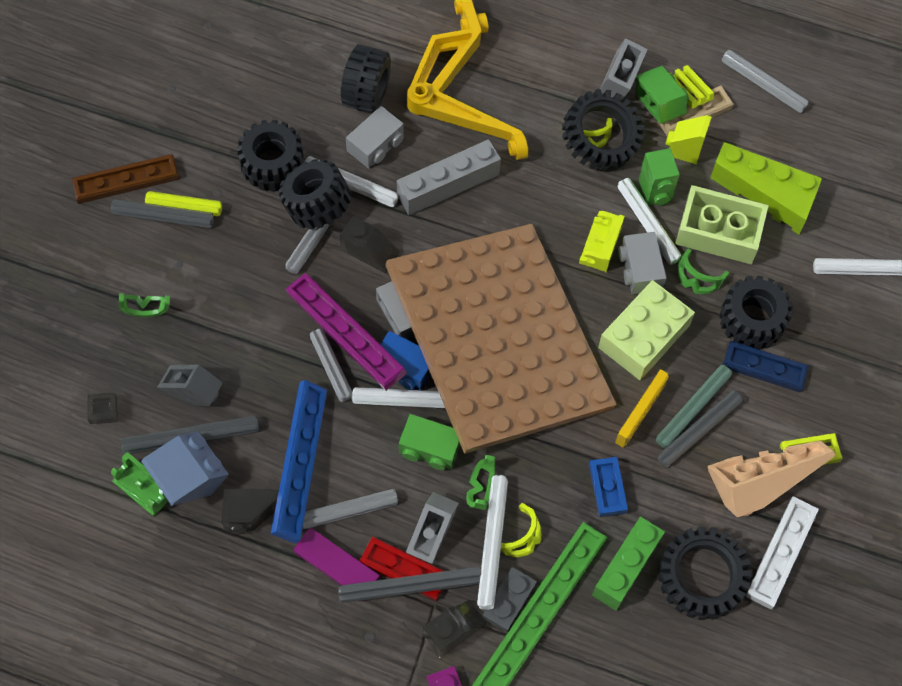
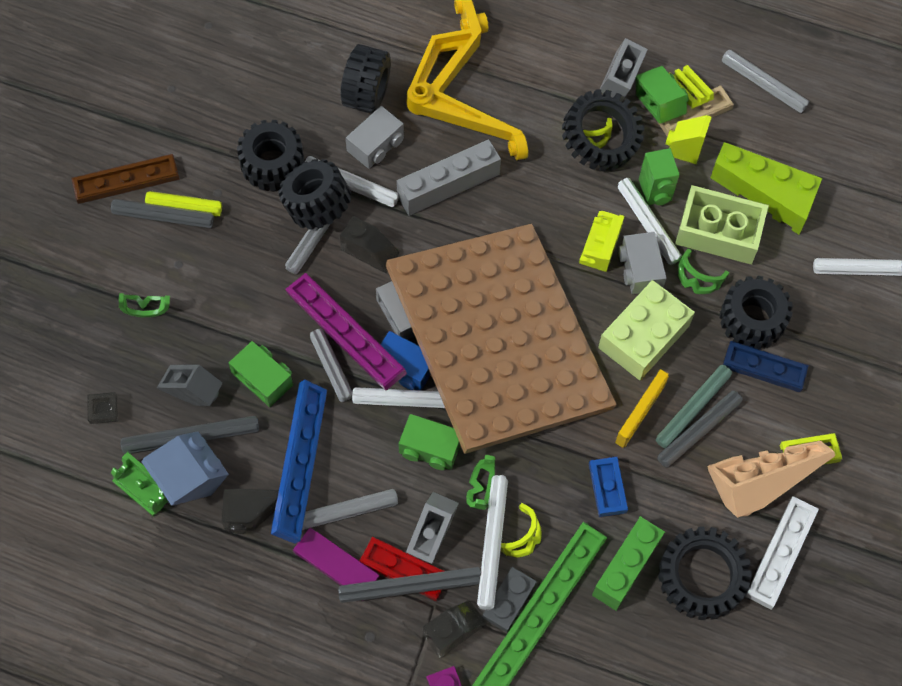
(261, 373): none -> bright green brick

